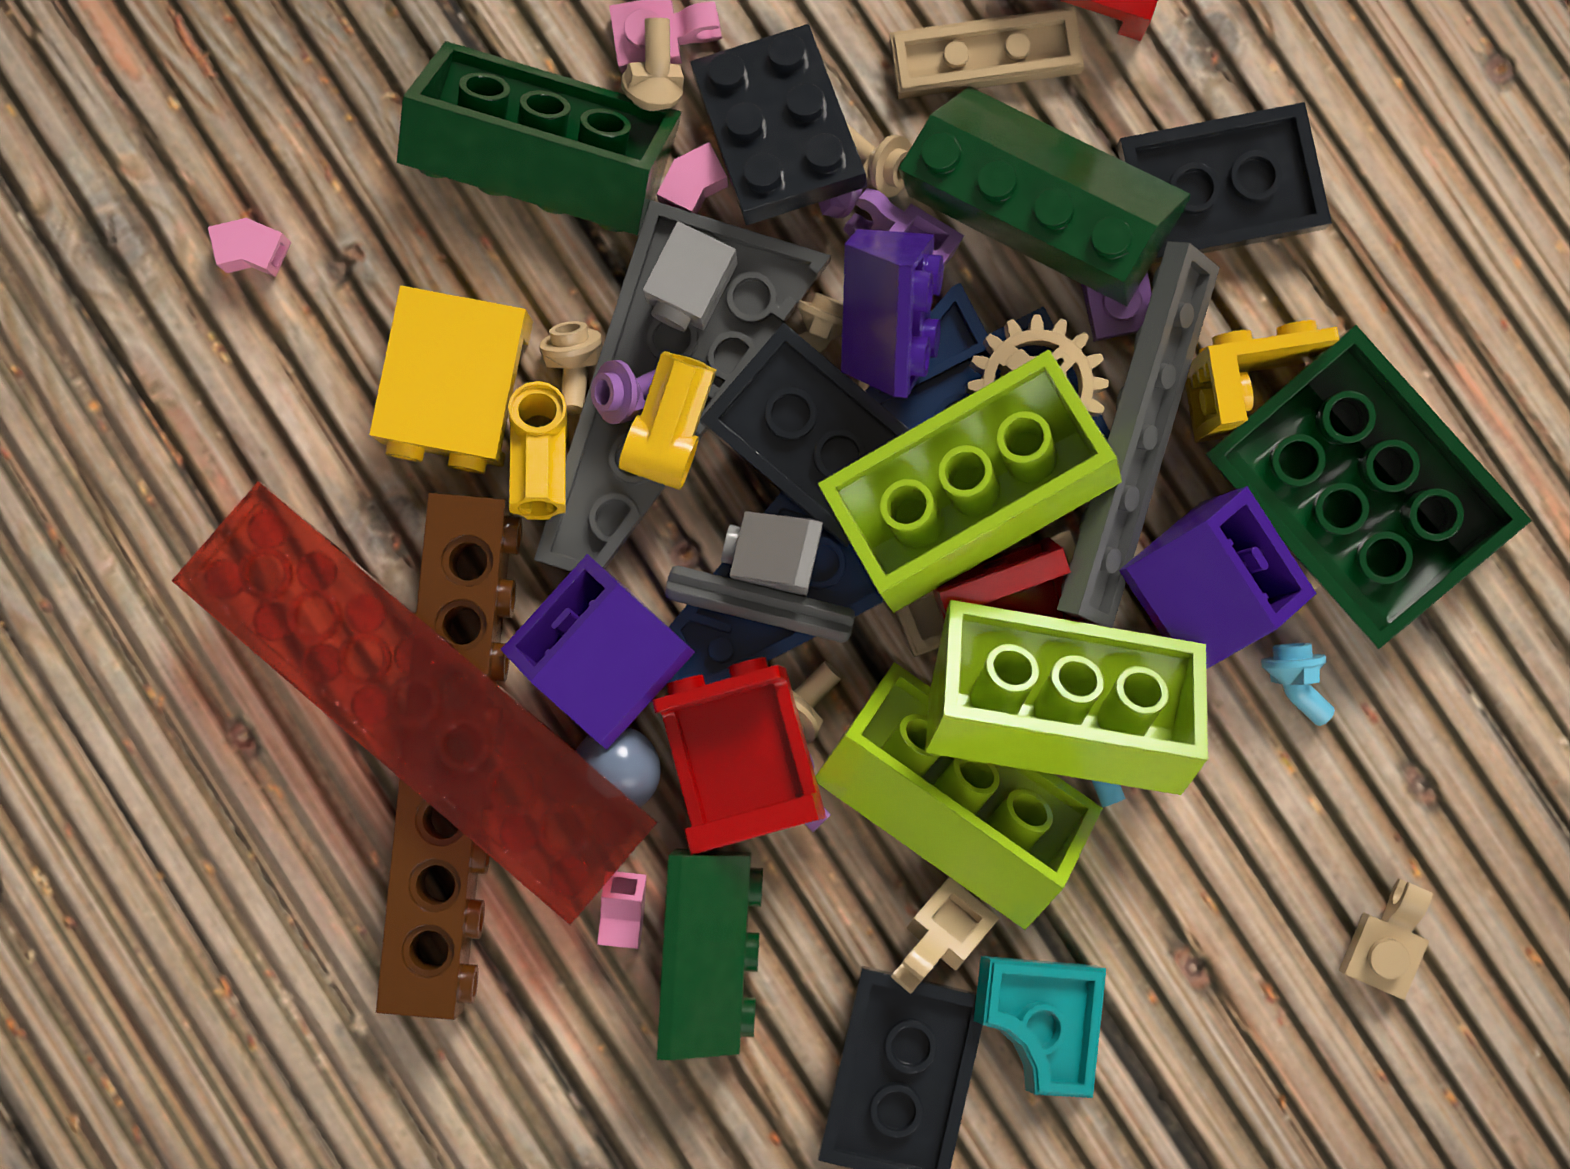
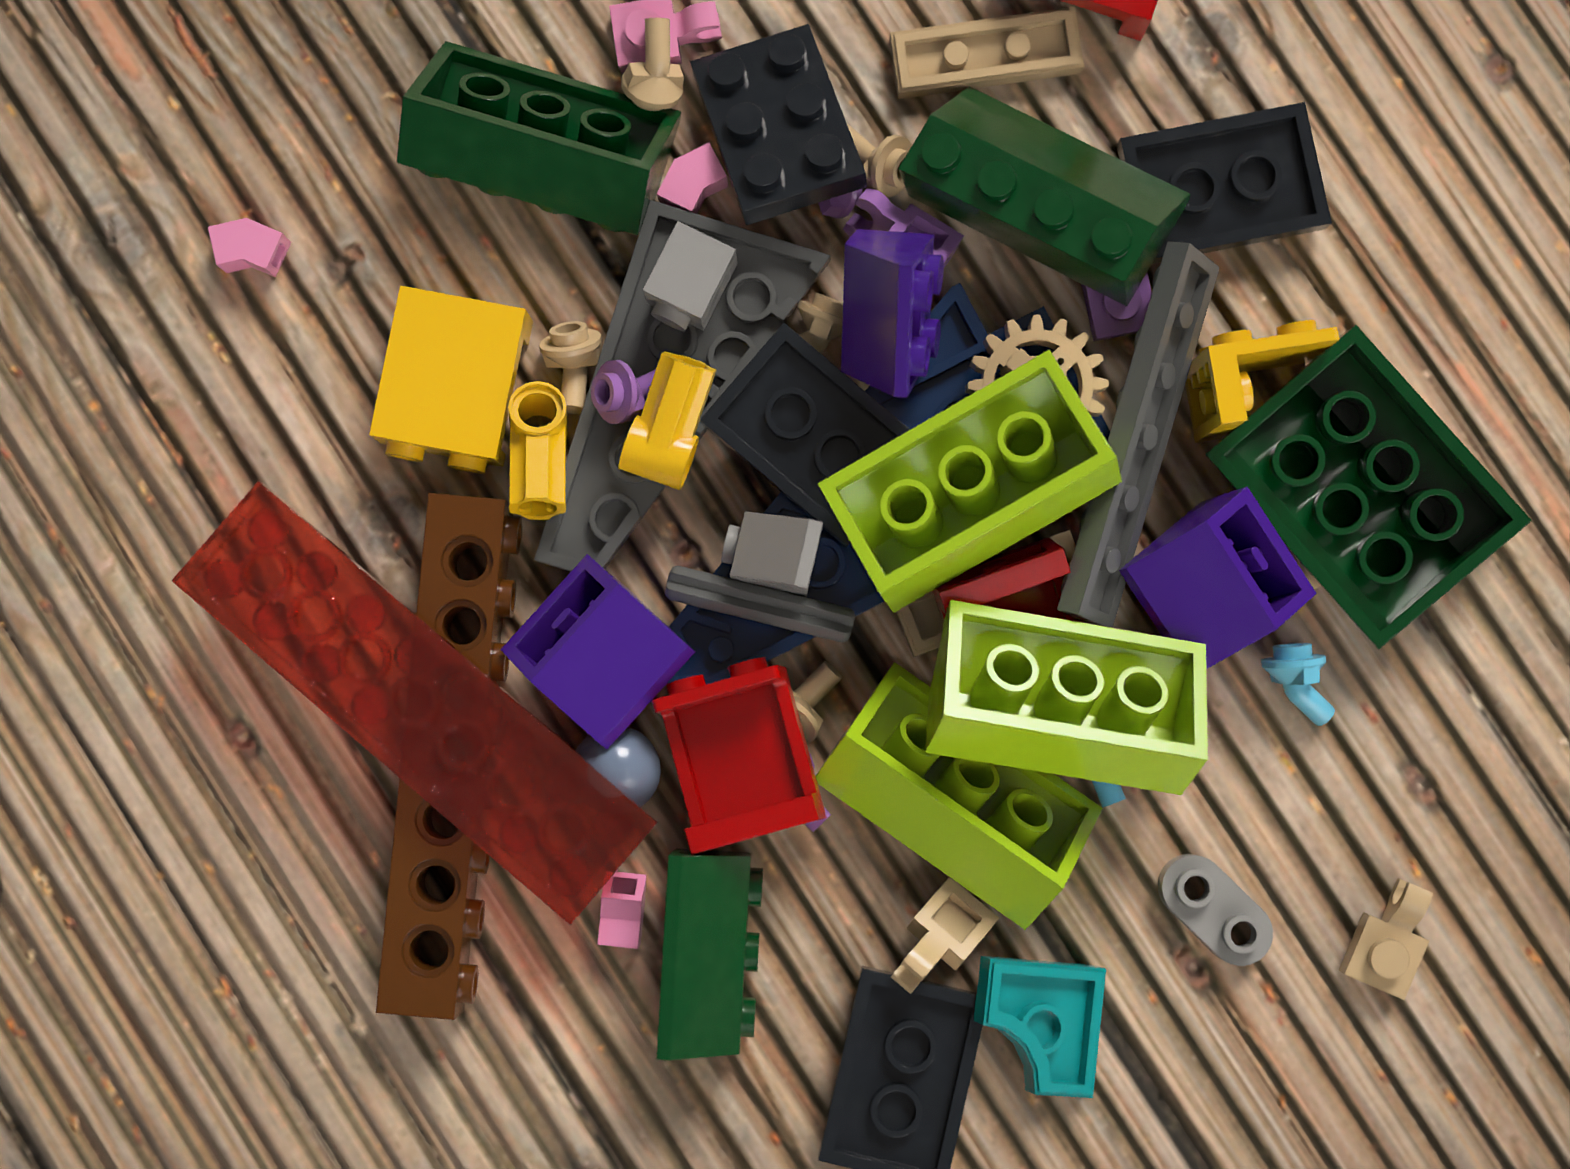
(1216, 910): none -> light grey plate

